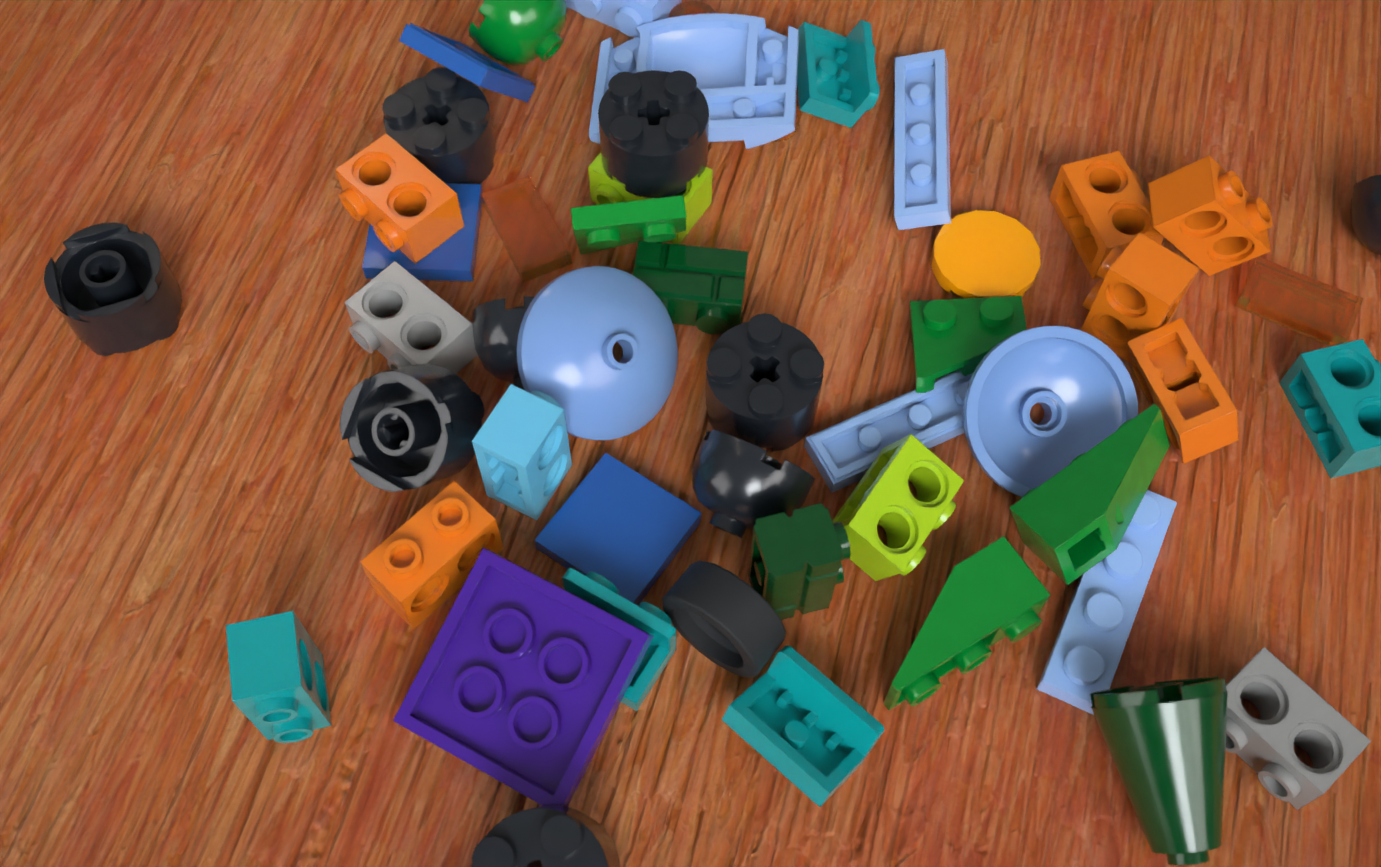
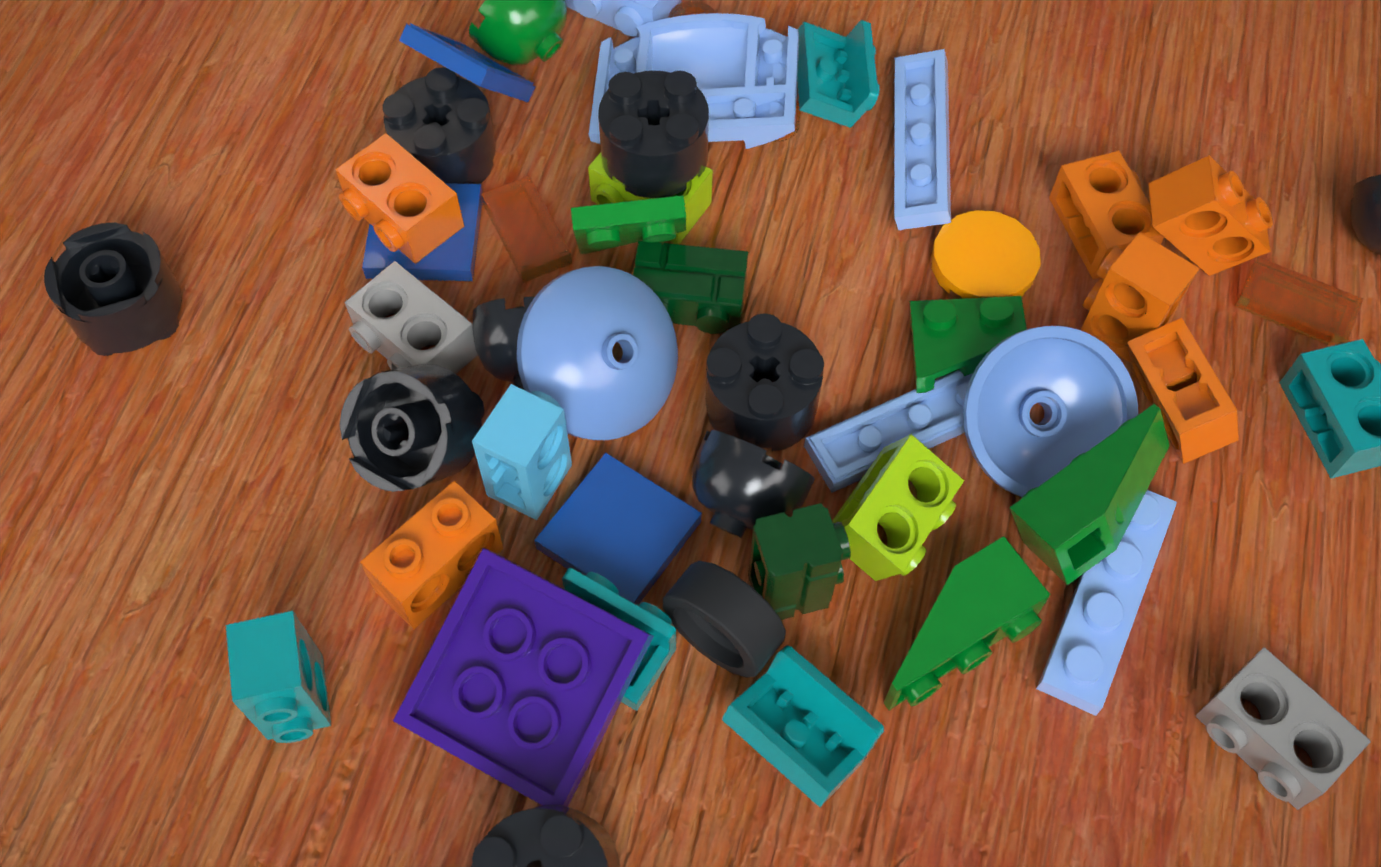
(1171, 760): dark green cone -> none

